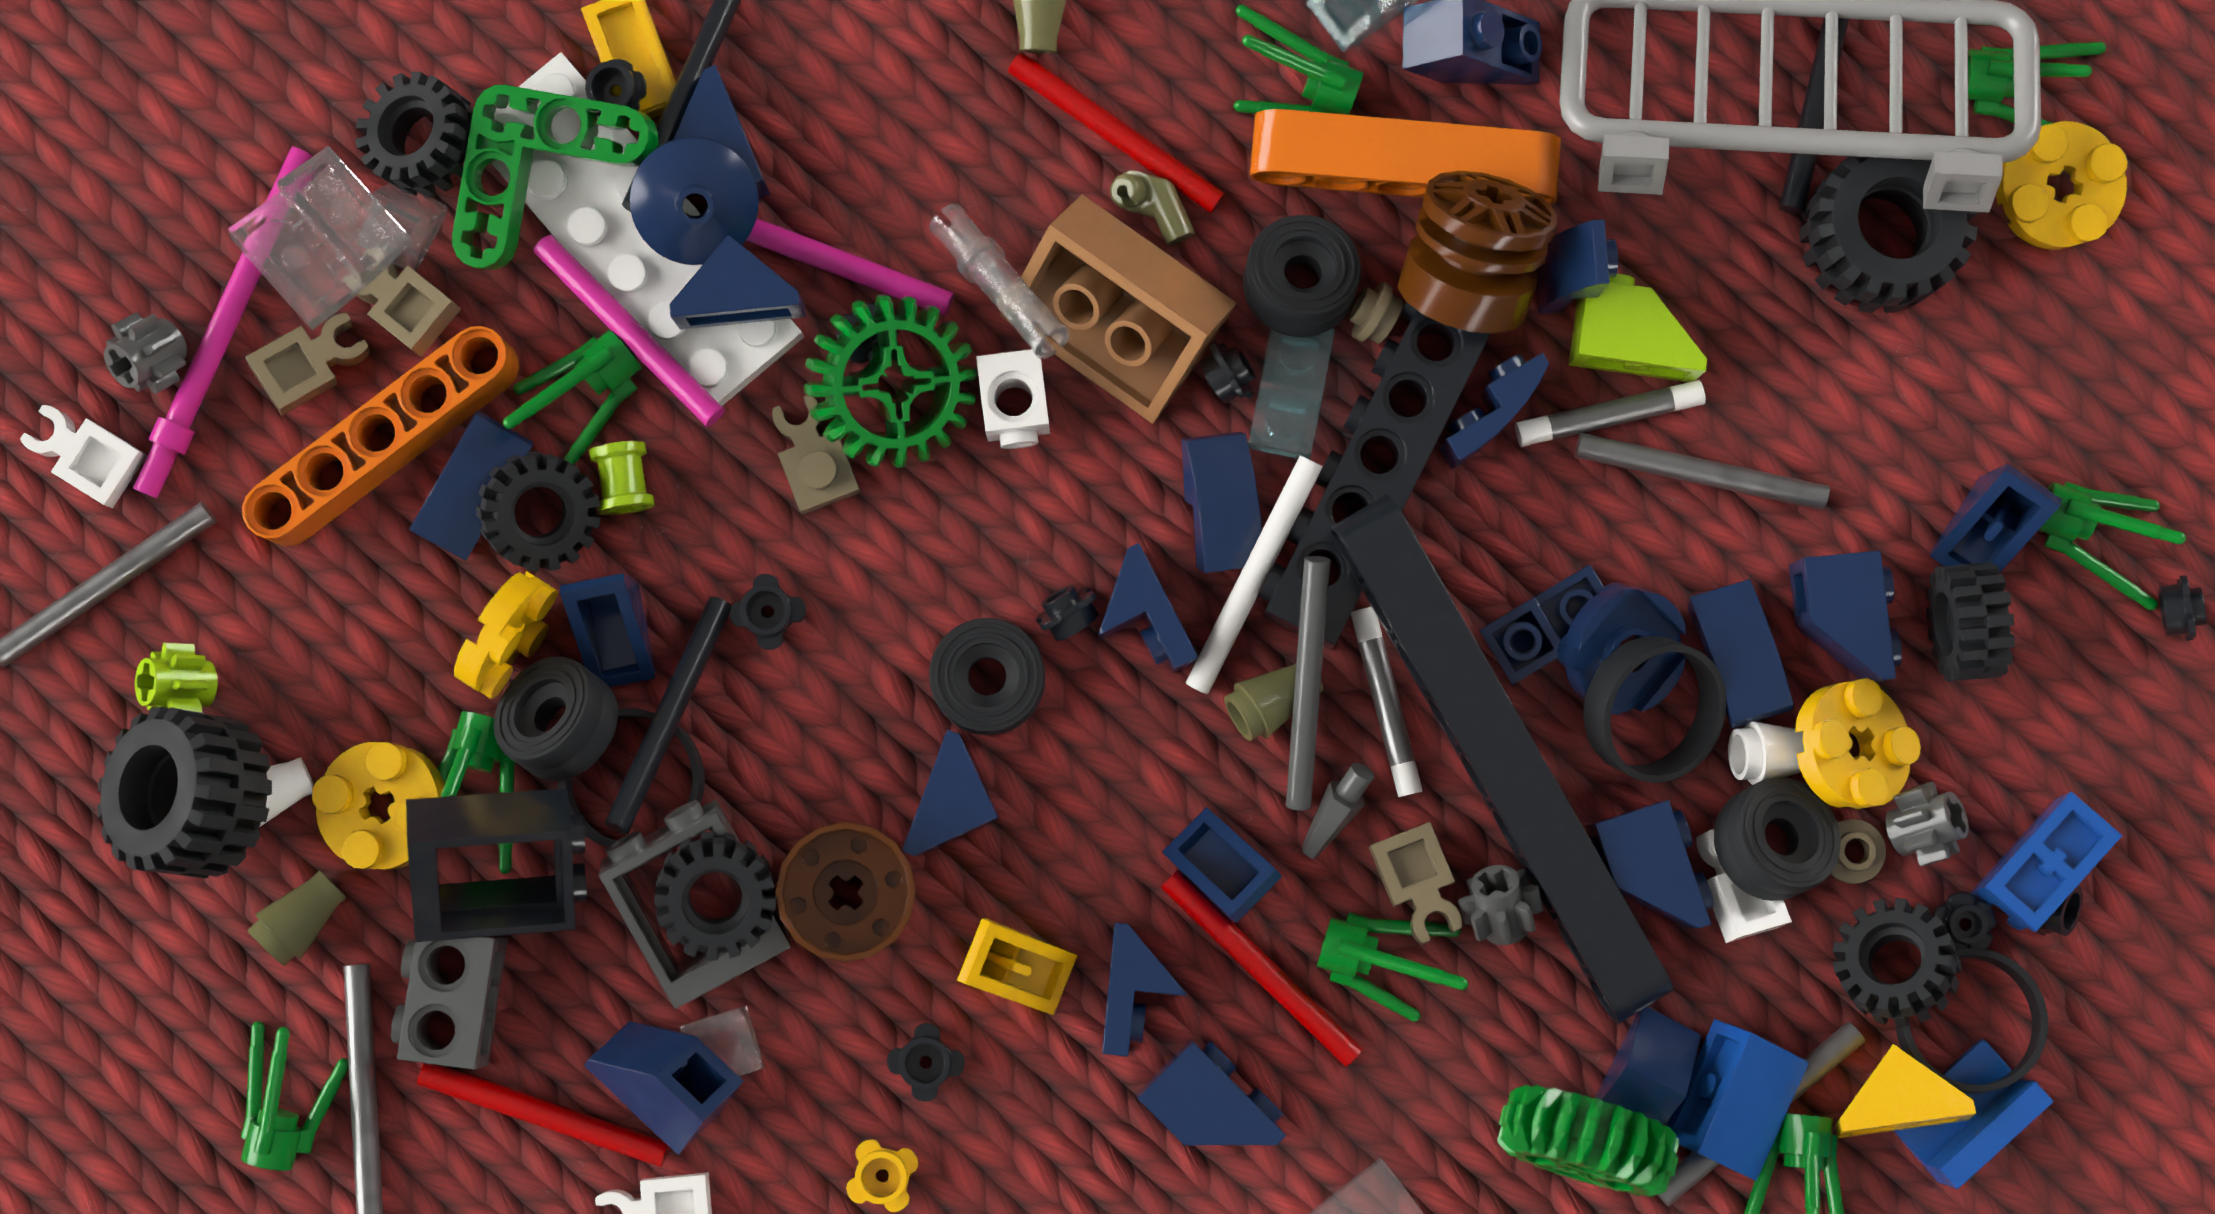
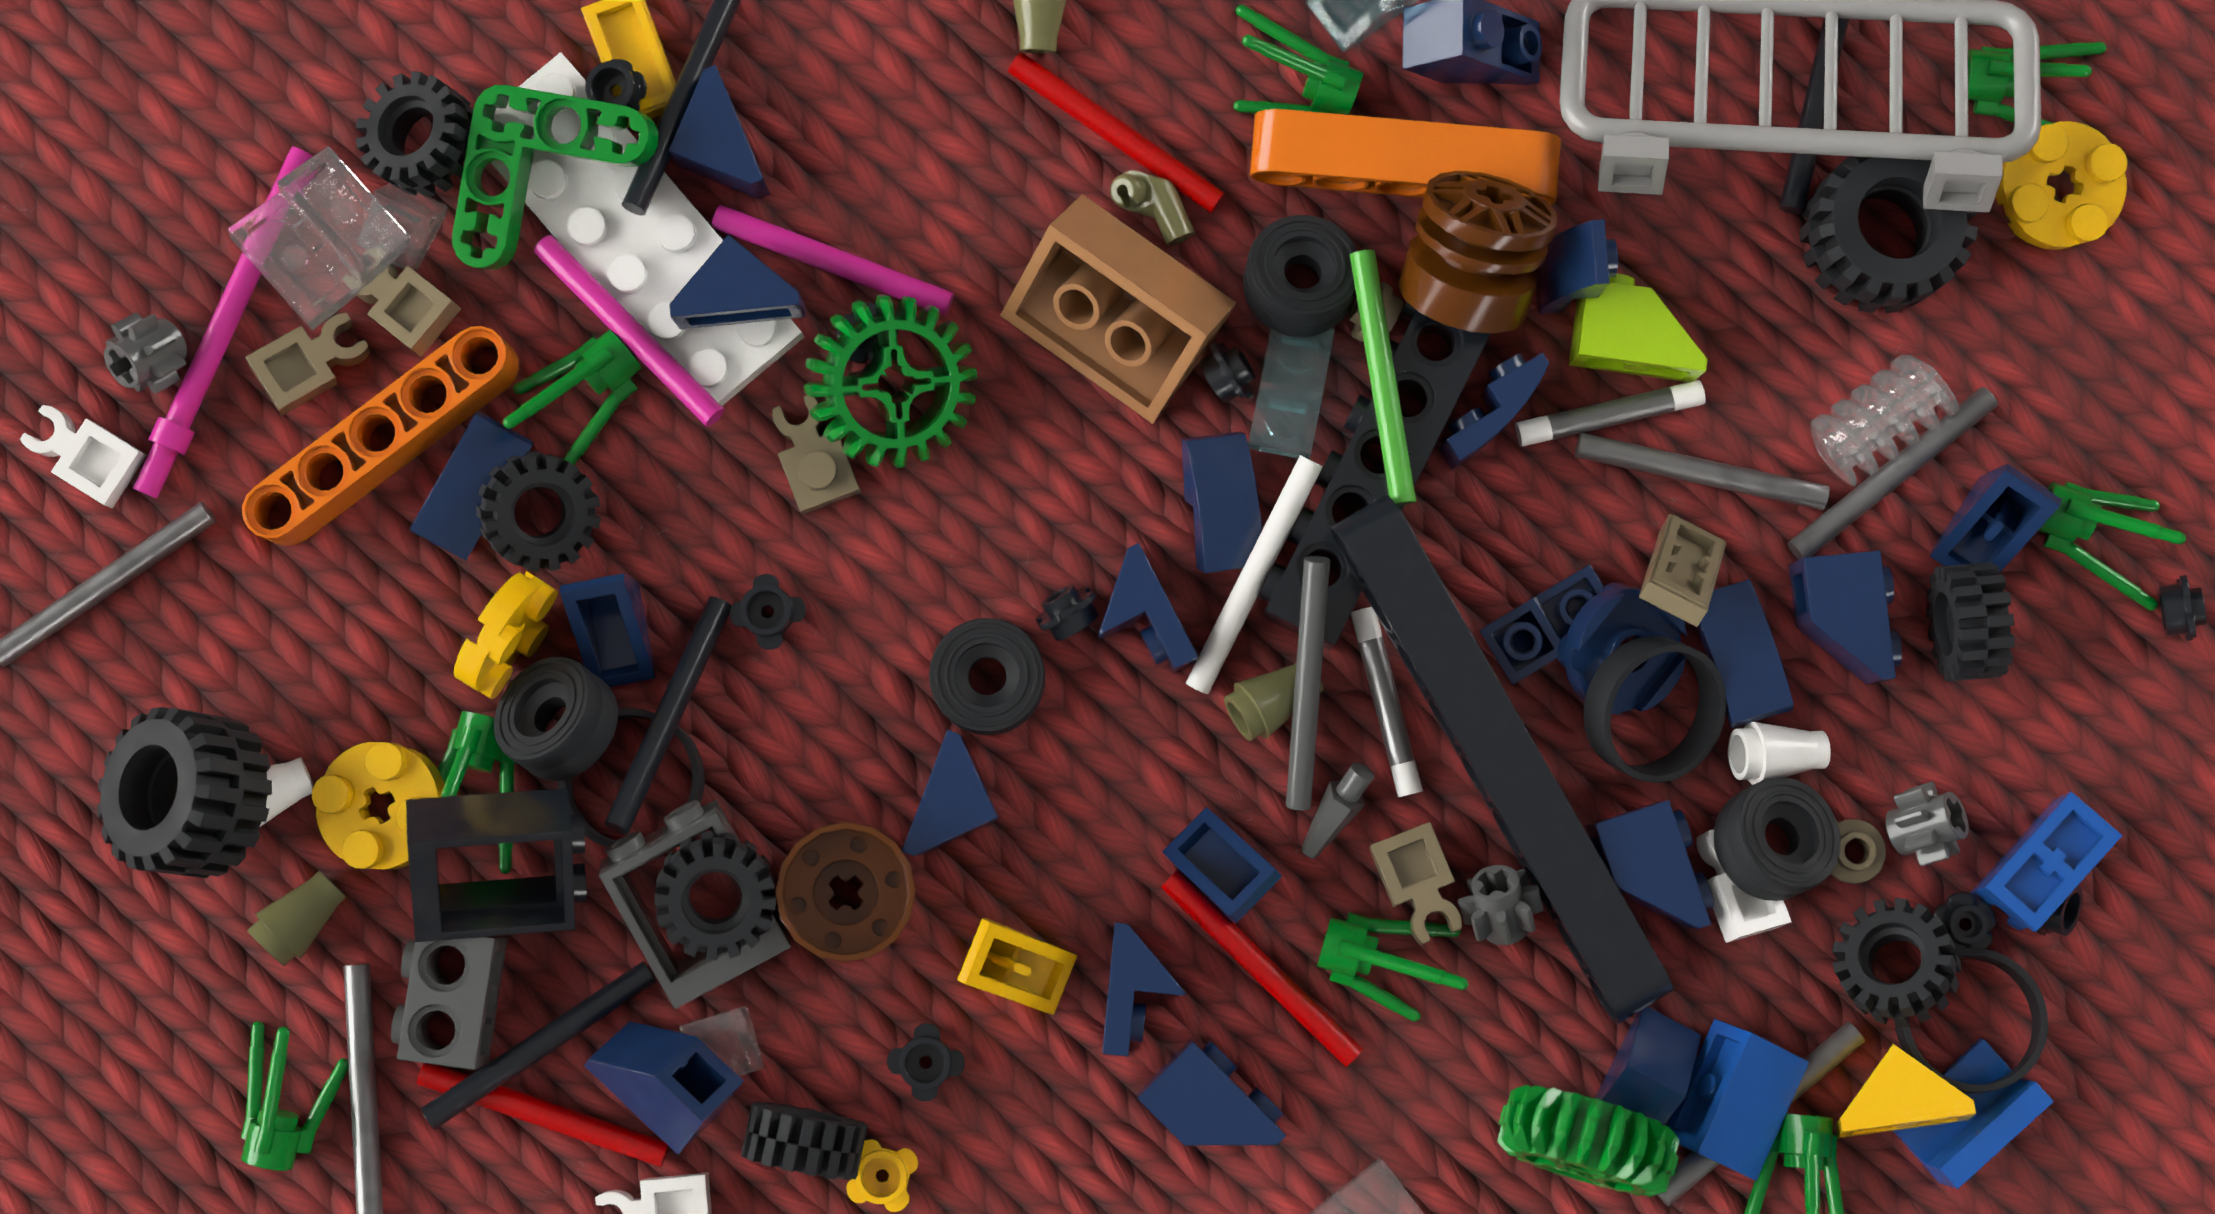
(176, 679): lime gear -> none
(538, 1045): none -> black bar
(621, 477): lime bush -> none
(687, 168): dark blue dish -> none
(804, 1140): none -> black tyre
(983, 263): clear pin -> none
(1007, 371): white brick -> none
(1382, 377): none -> bright green bar
(1683, 570): none -> dark tan plate
(1879, 414): none -> clear piece
(1883, 741): yellow plate -> none
(1892, 475): none -> flat silver bar

